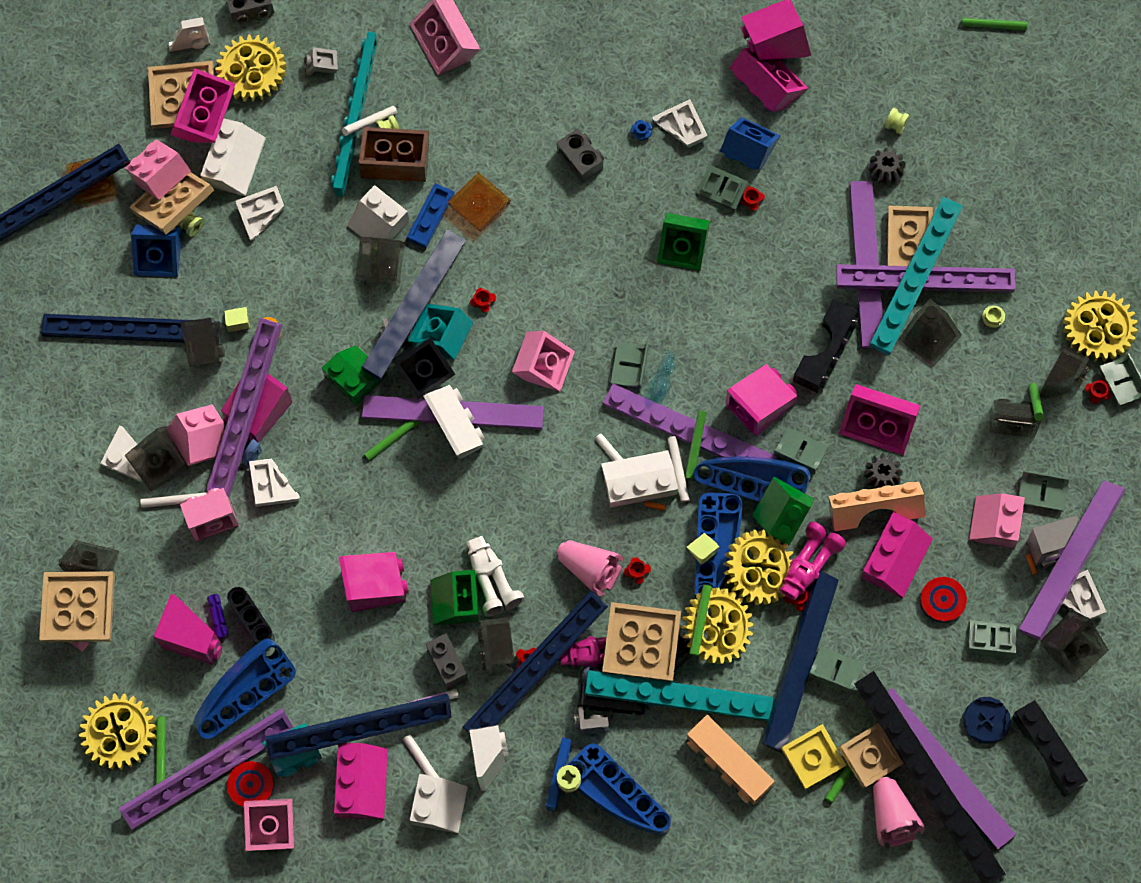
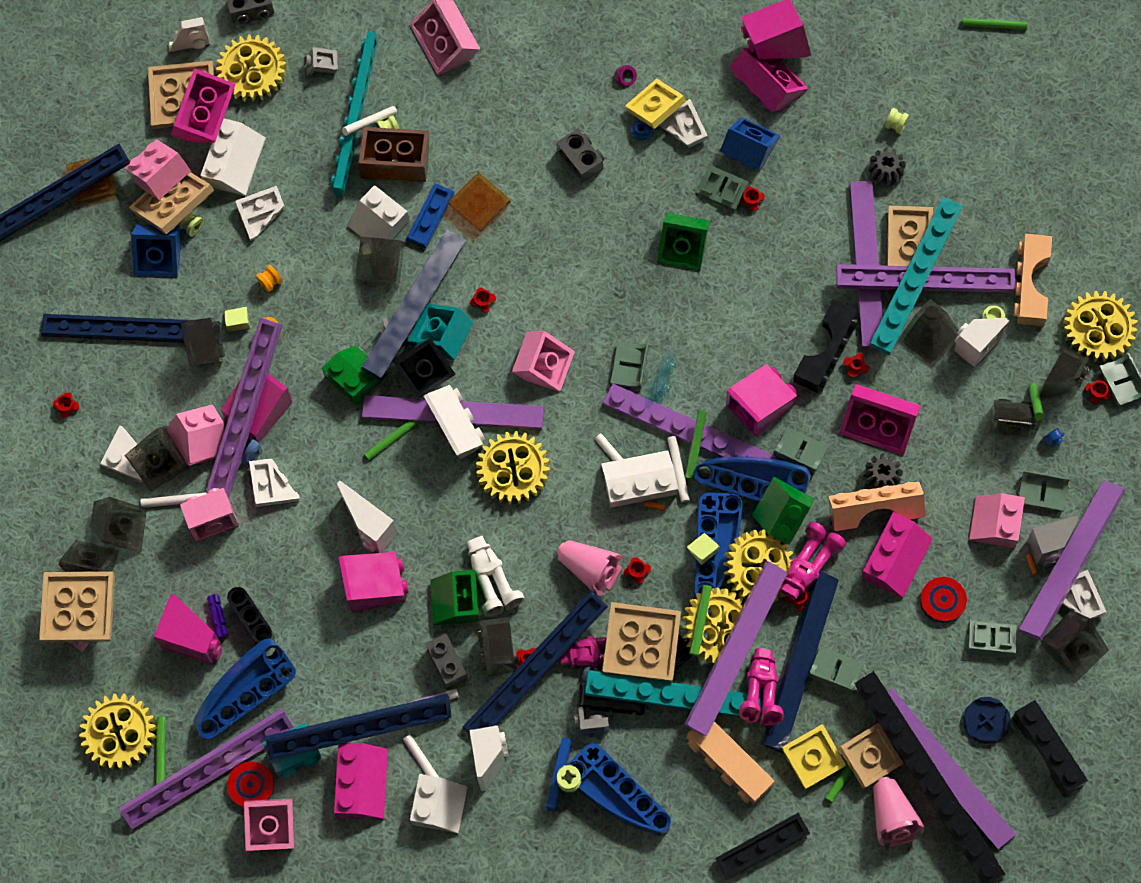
(64, 399): none -> red plate
(119, 523): none -> clear smoke slope
(269, 278): none -> light orange wheel
(373, 525): none -> white slope
(492, 471): none -> light yellow gear
(619, 72): none -> magenta piece
(655, 103): none -> light yellow plate
(735, 649): none -> medium lavender tile
(762, 846): none -> black plate
(764, 676): none -> dark pink piece
(856, 371): none -> red plate
(979, 338): none -> white slope
(1031, 304): none -> light nougat arch
(1053, 438): none -> blue plate

